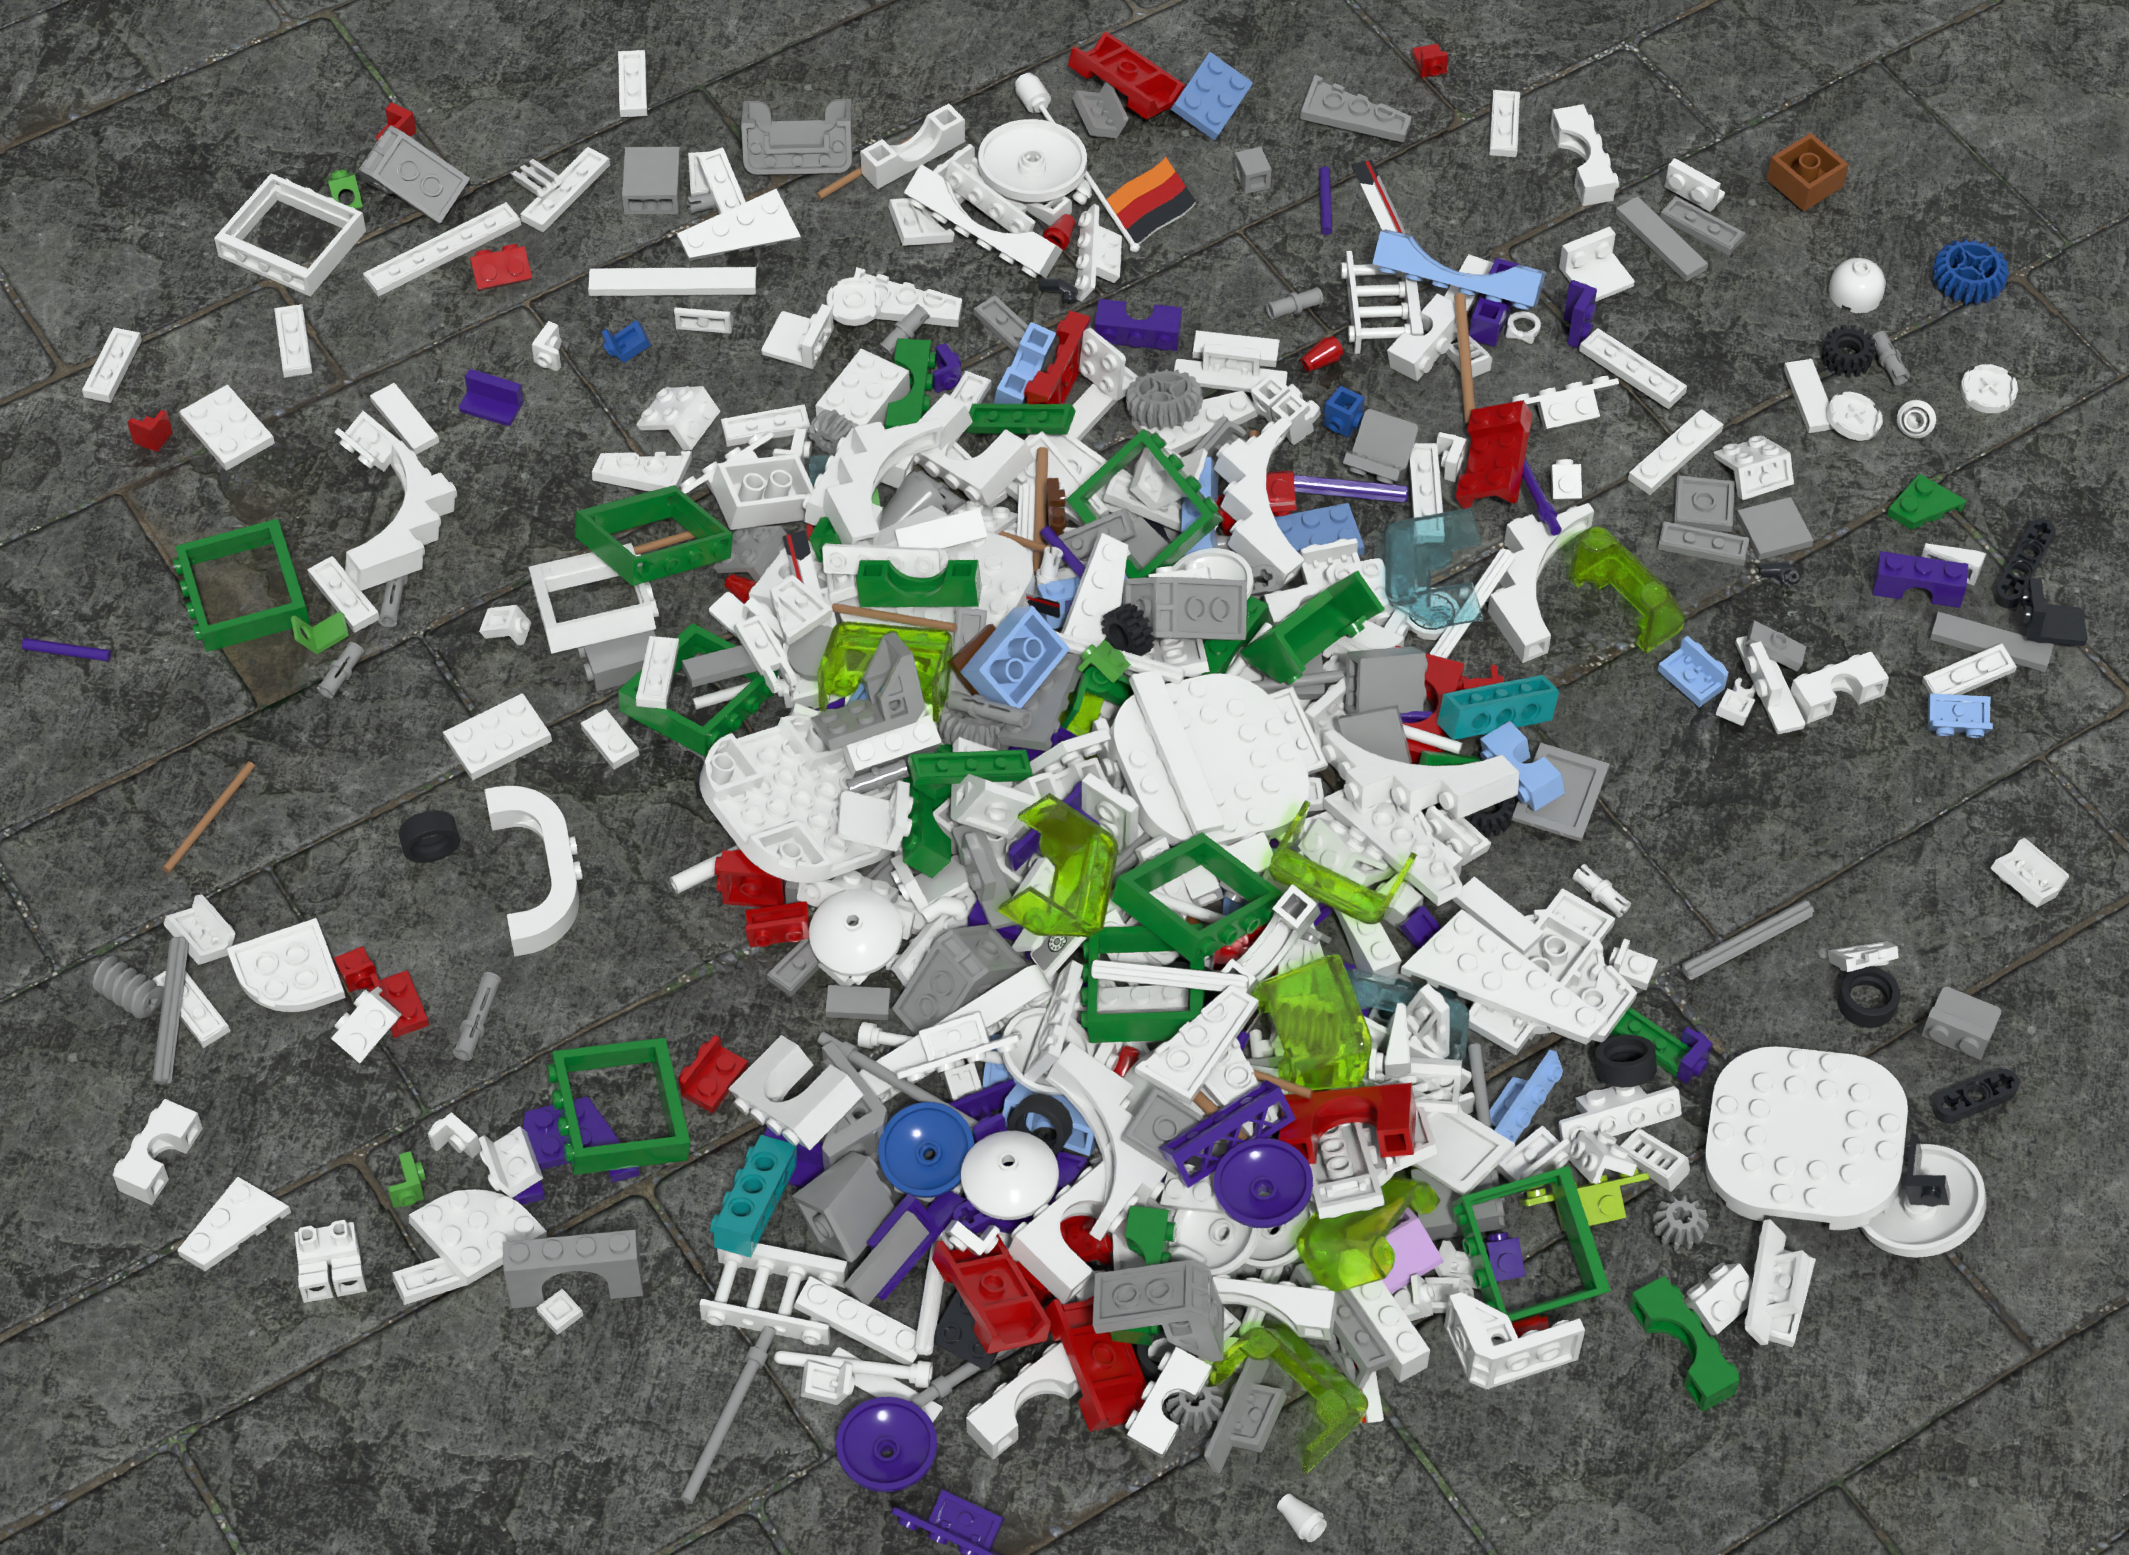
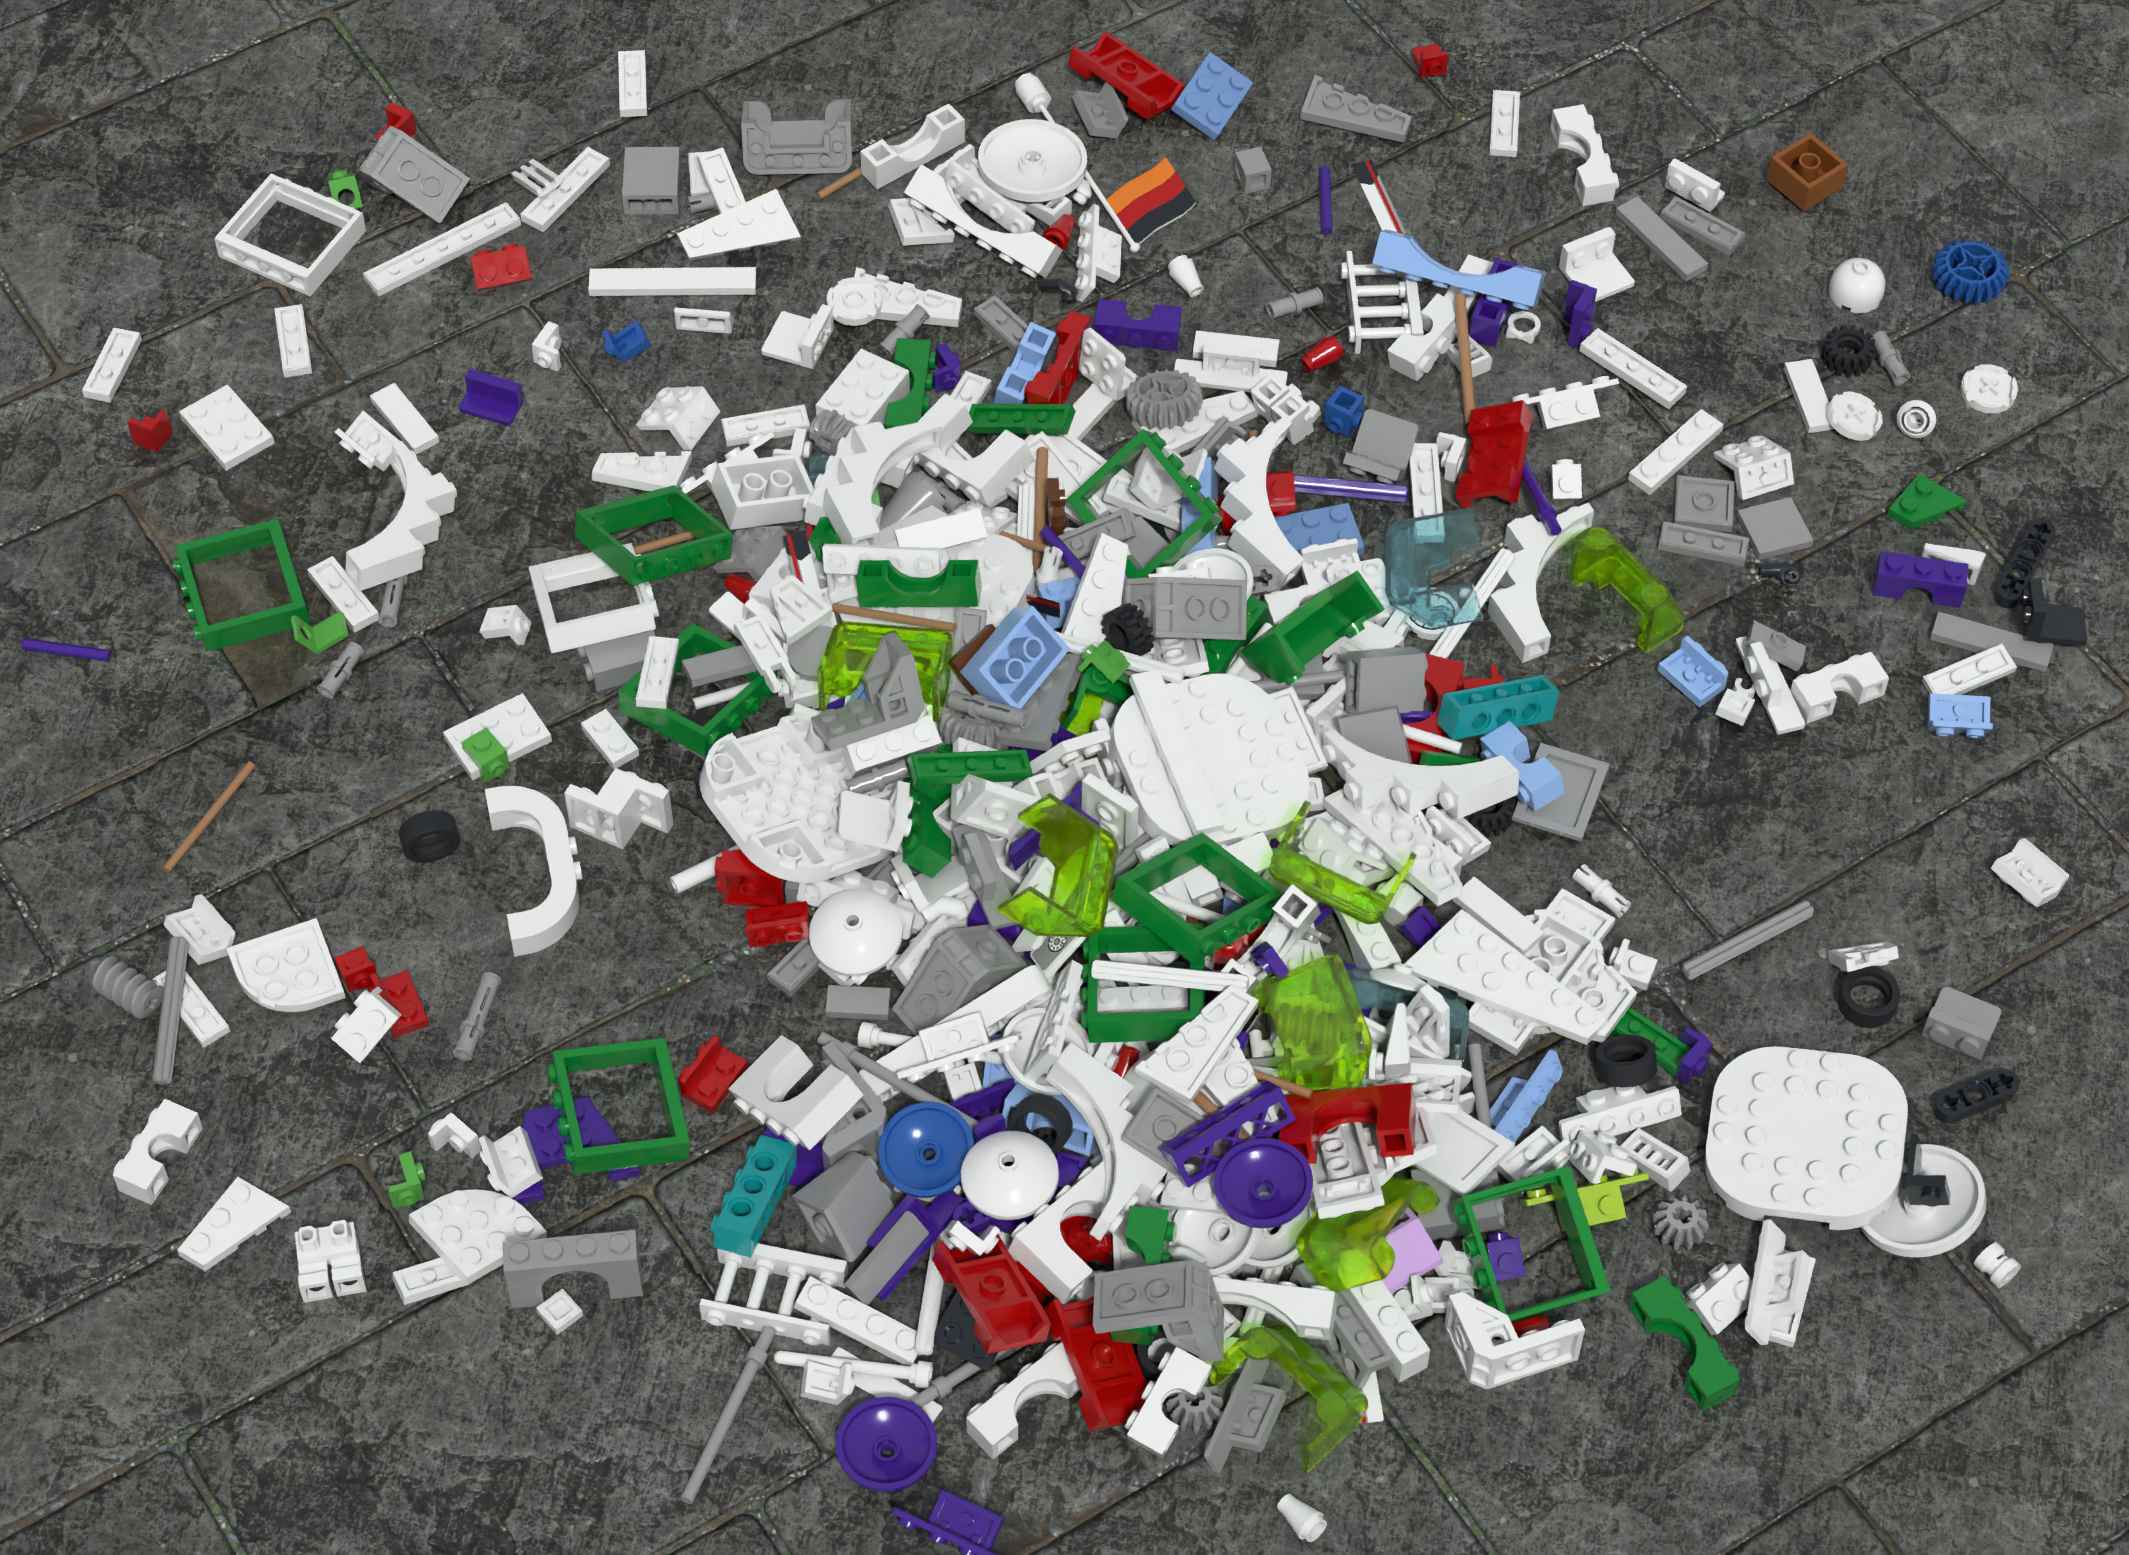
(486, 754): none -> bright green bracket
(619, 808): none -> white bracket
(1185, 274): none -> white cone
(1268, 960): none -> dark purple plate
(1398, 976): none -> white dish
(1997, 1265): none -> white wheel

